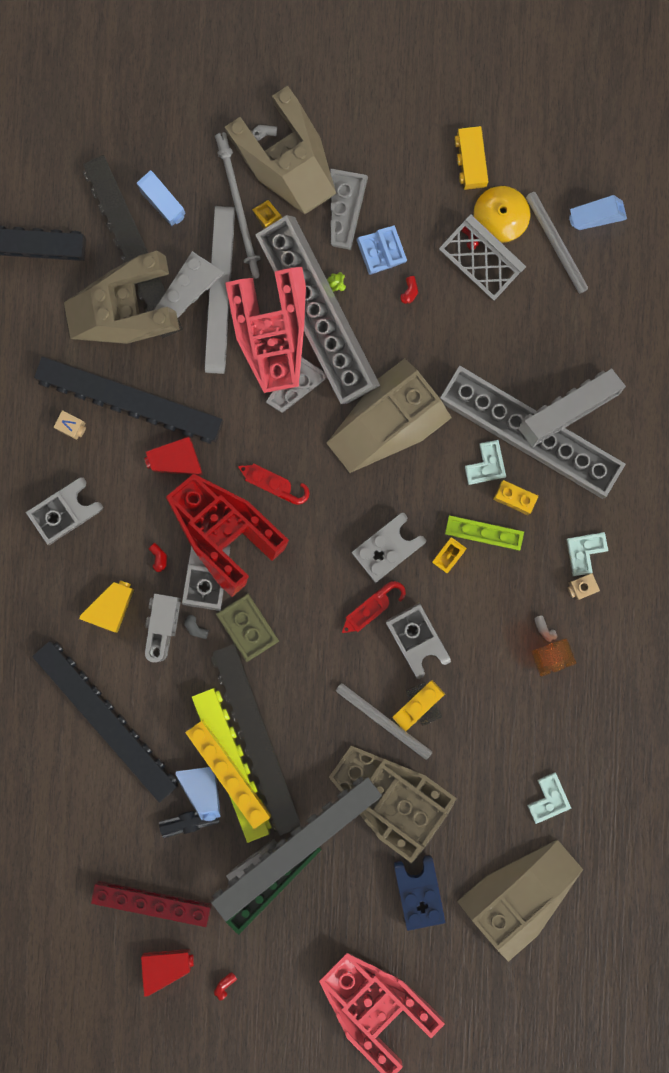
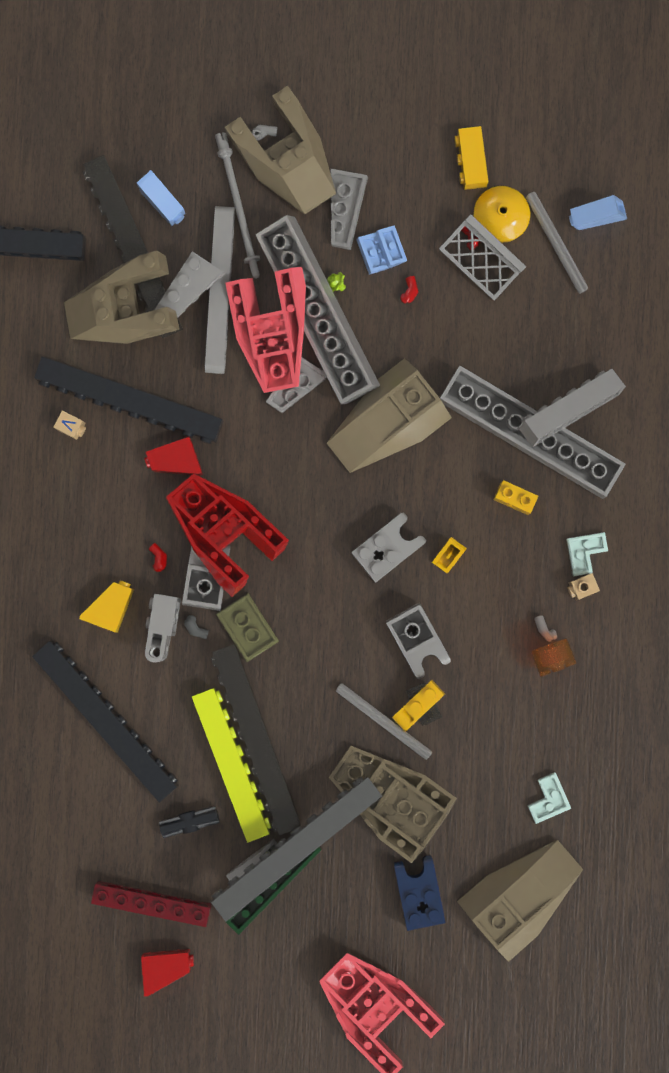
(70, 512): light grey brick -> none
(202, 791): light blue slope -> none
(223, 984): red arm -> none
(228, 774): yellow brick -> none
(266, 214): yellow slope -> none
(272, 483): red plate -> none
(372, 607): red plate -> none
(484, 533): lime plate -> none
(491, 467): light aqua tile -> none

